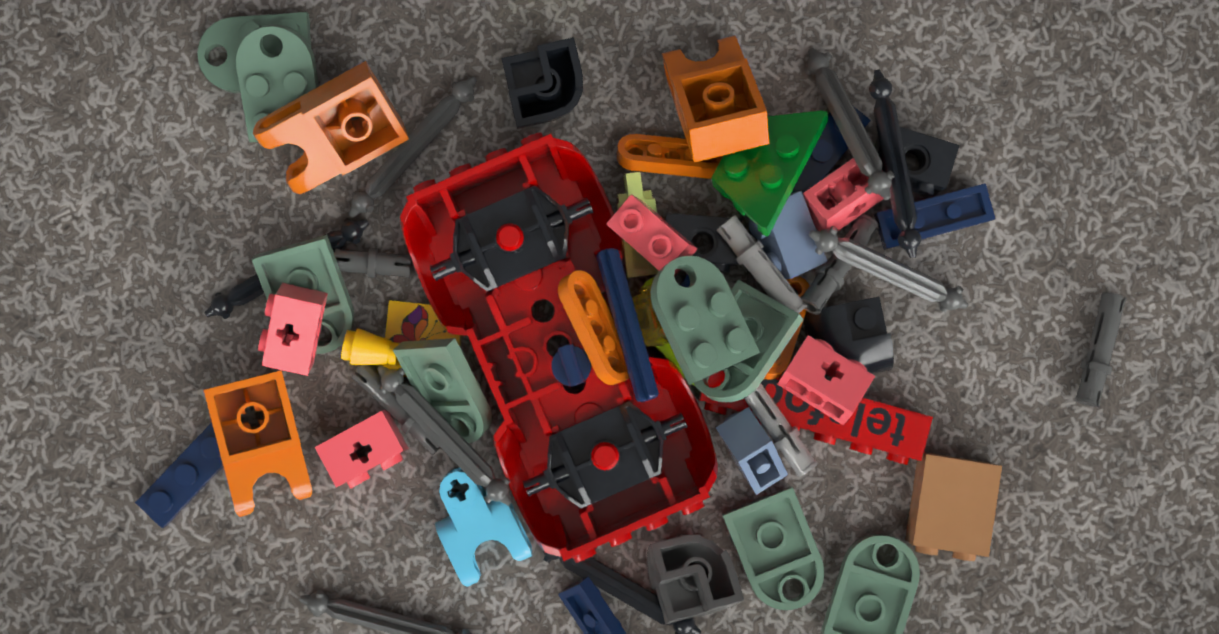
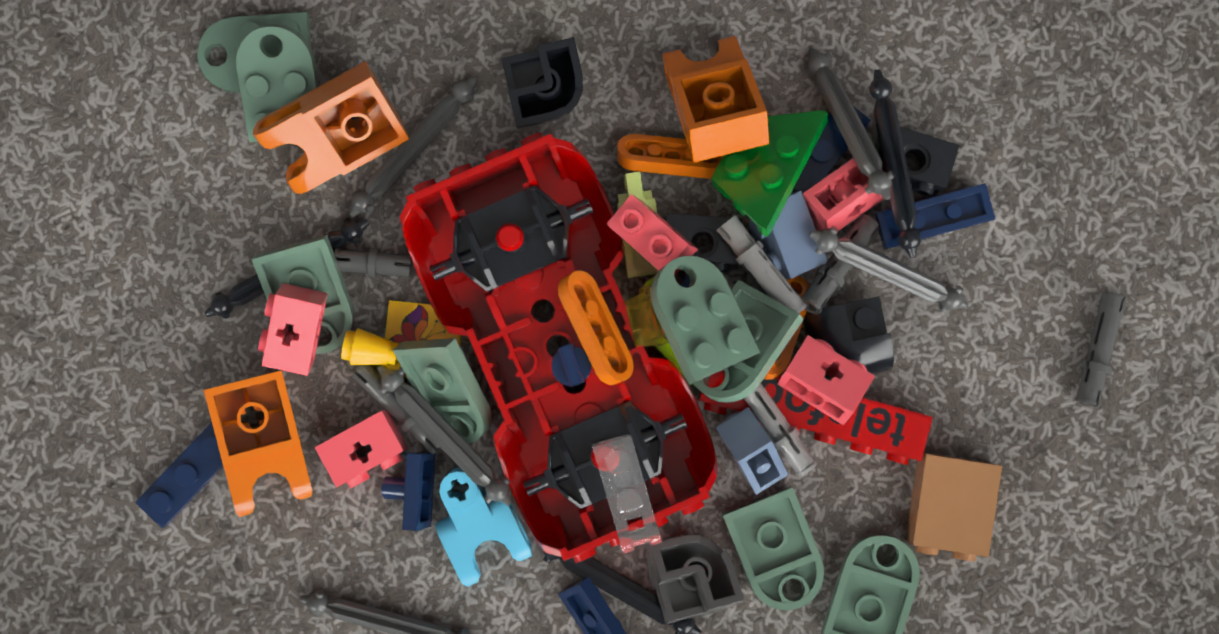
(414, 489): none -> dark blue tile
(626, 491): none -> clear plate
(627, 325): dark blue axle -> none

